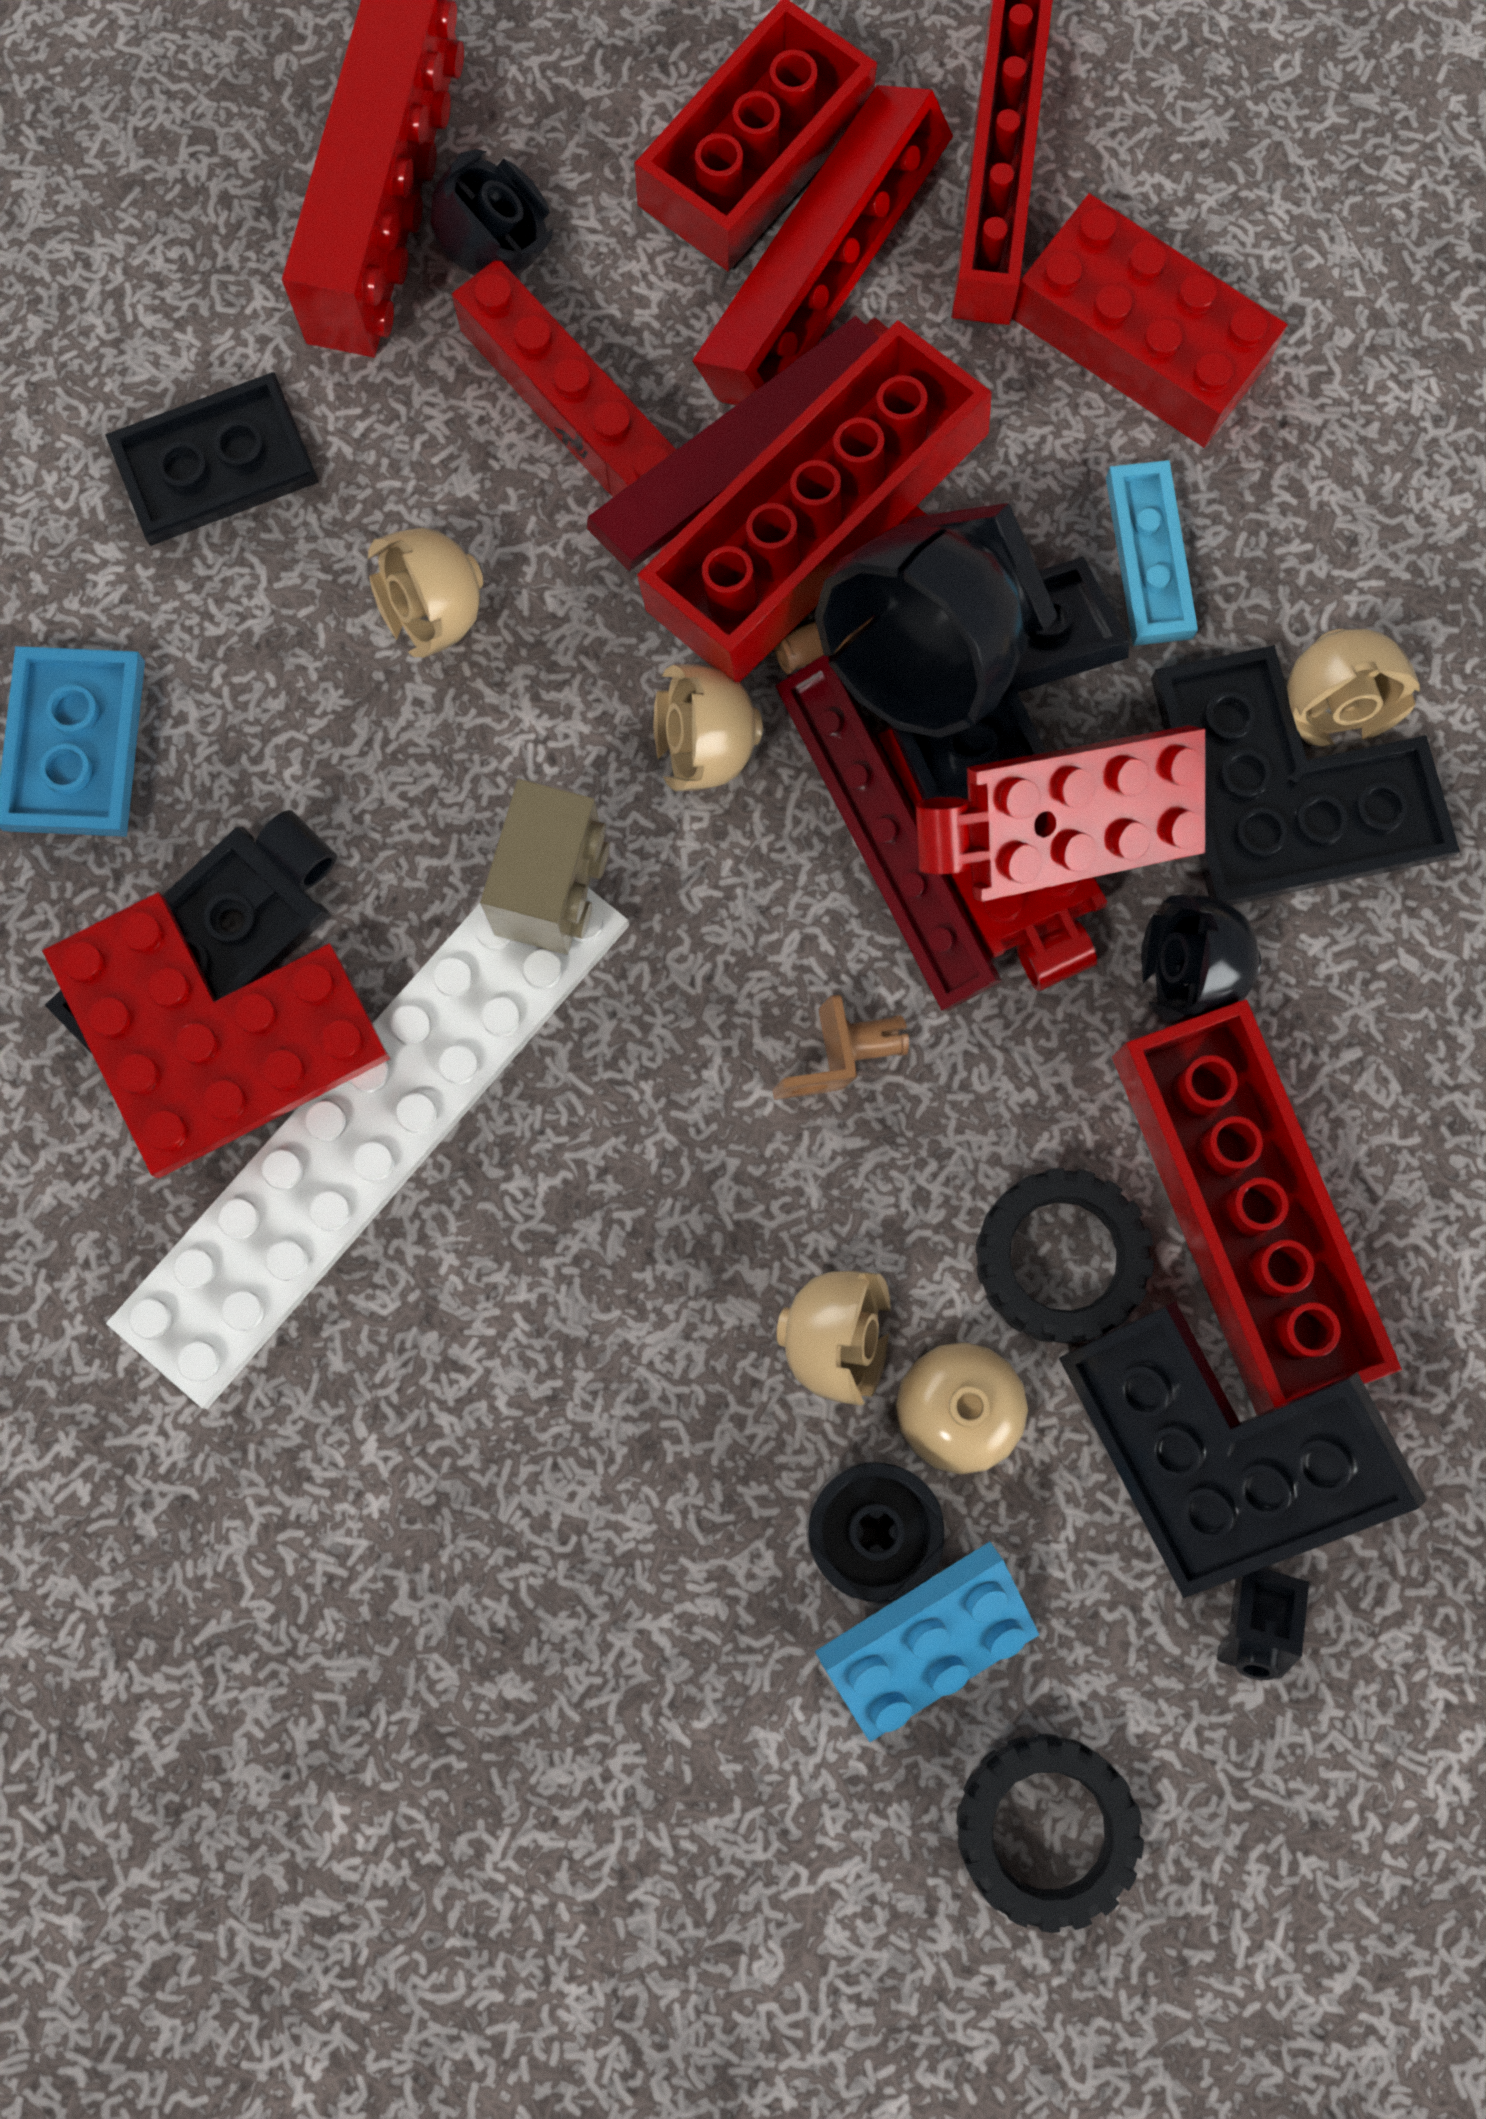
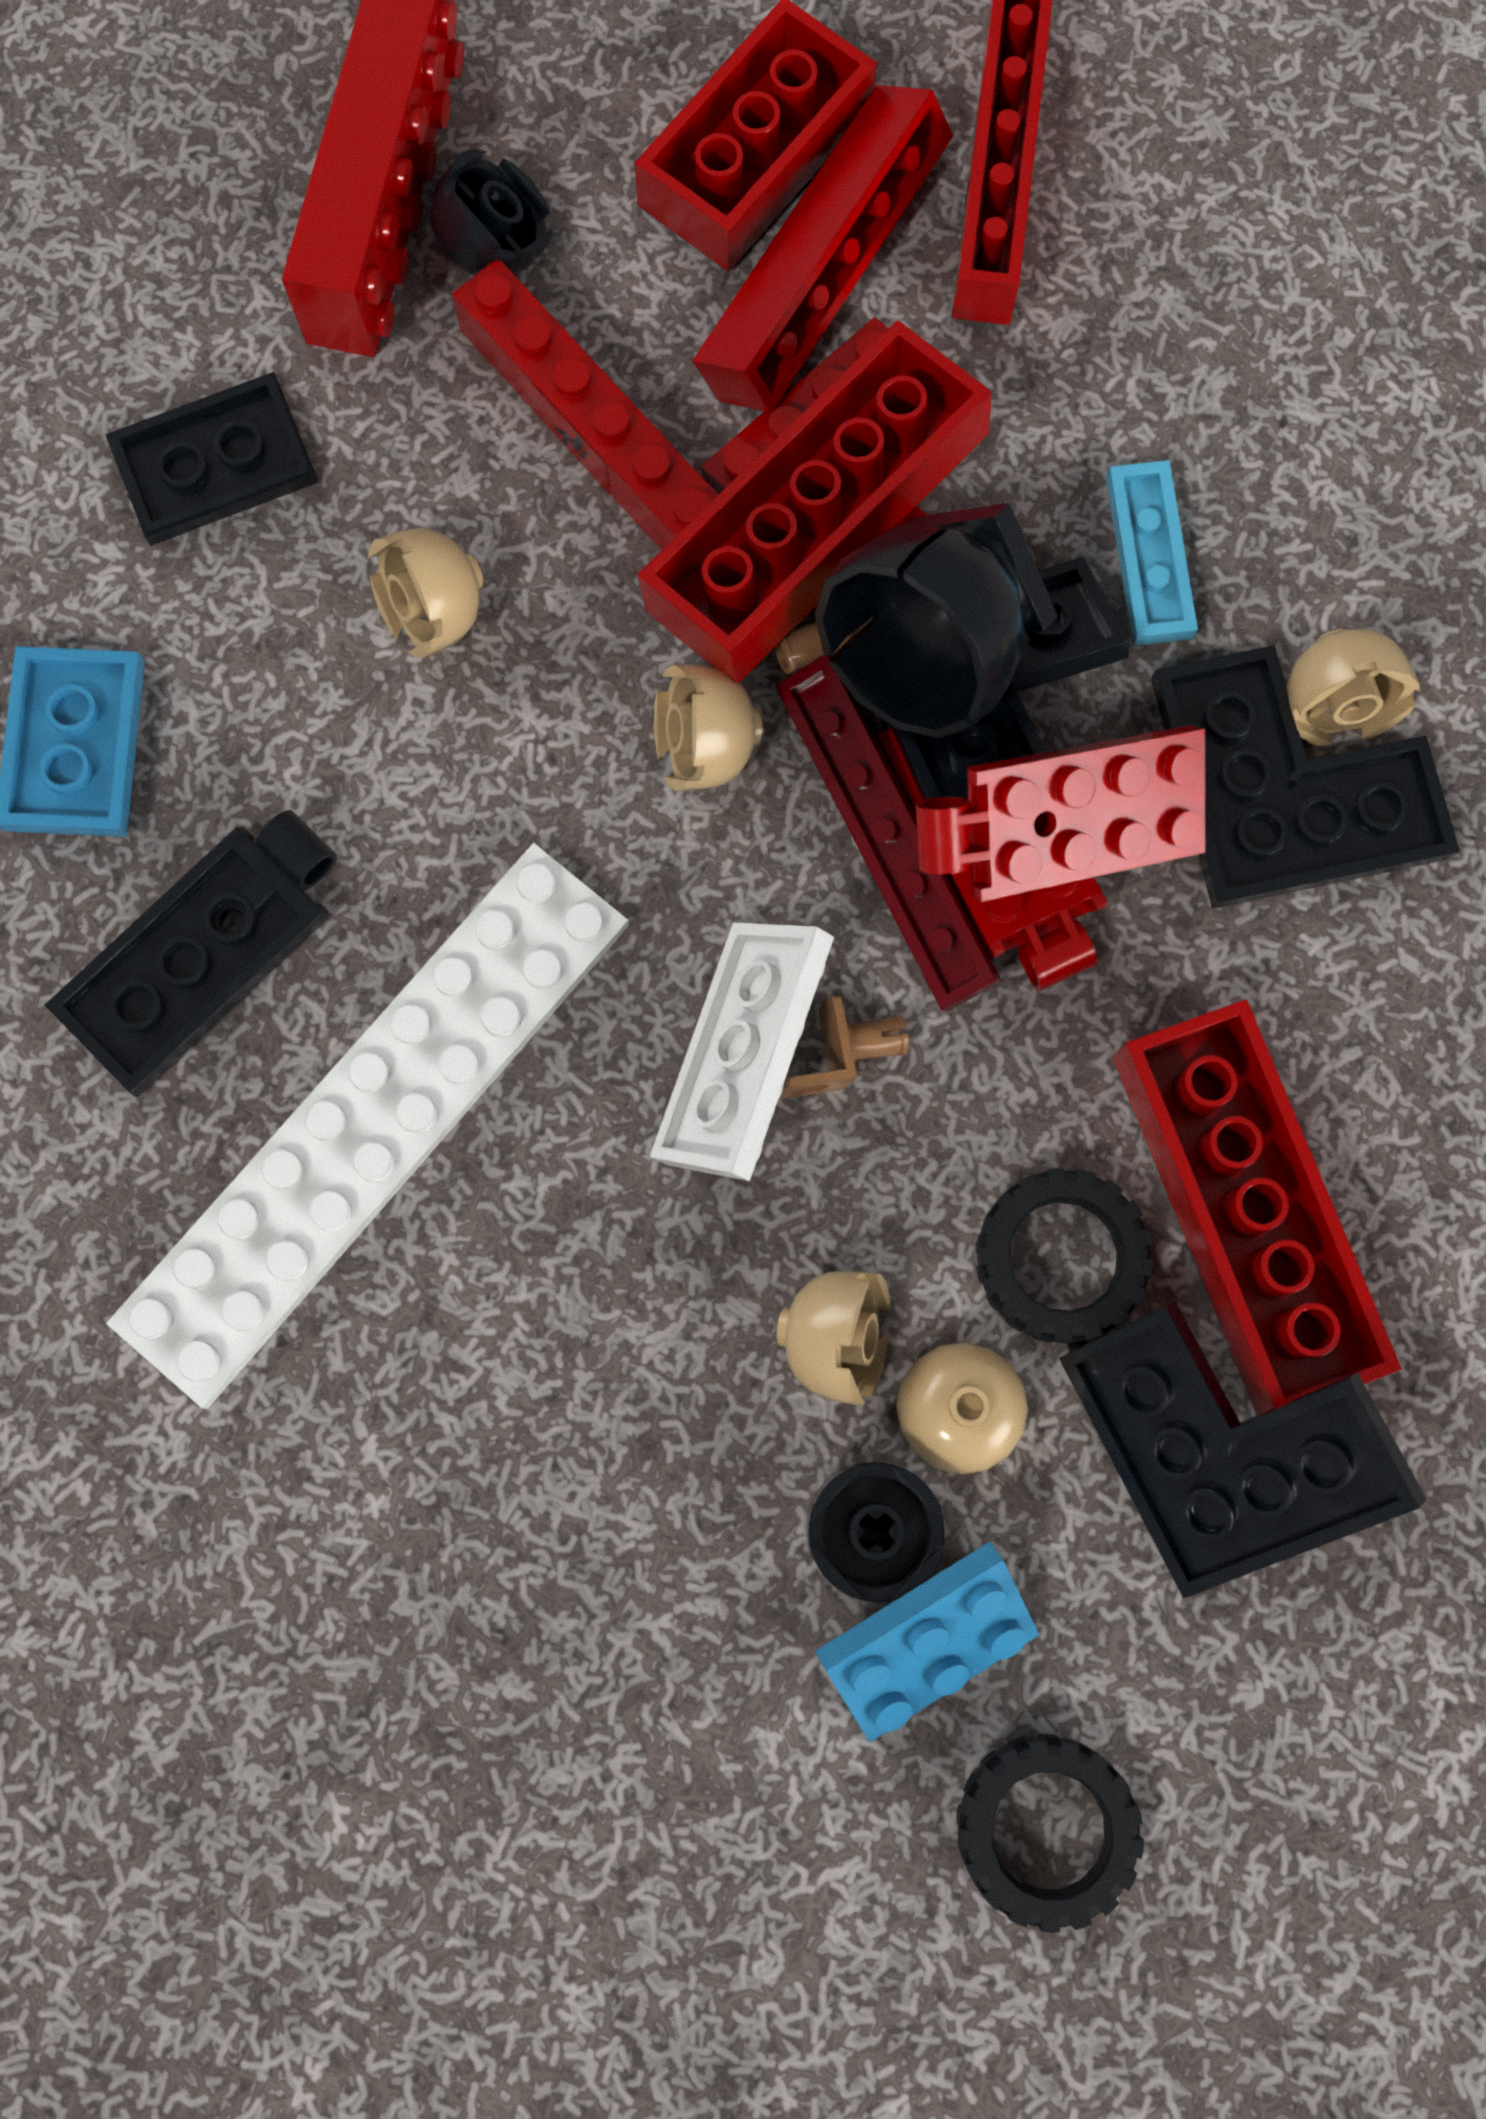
(198, 1066): red plate -> none
(545, 867): dark tan brick -> none
(691, 477): dark red tile -> none
(742, 1049): none -> white plate
(1147, 319): red brick -> none
(1203, 946): black cylinder -> none
(1265, 1625): black bracket -> none

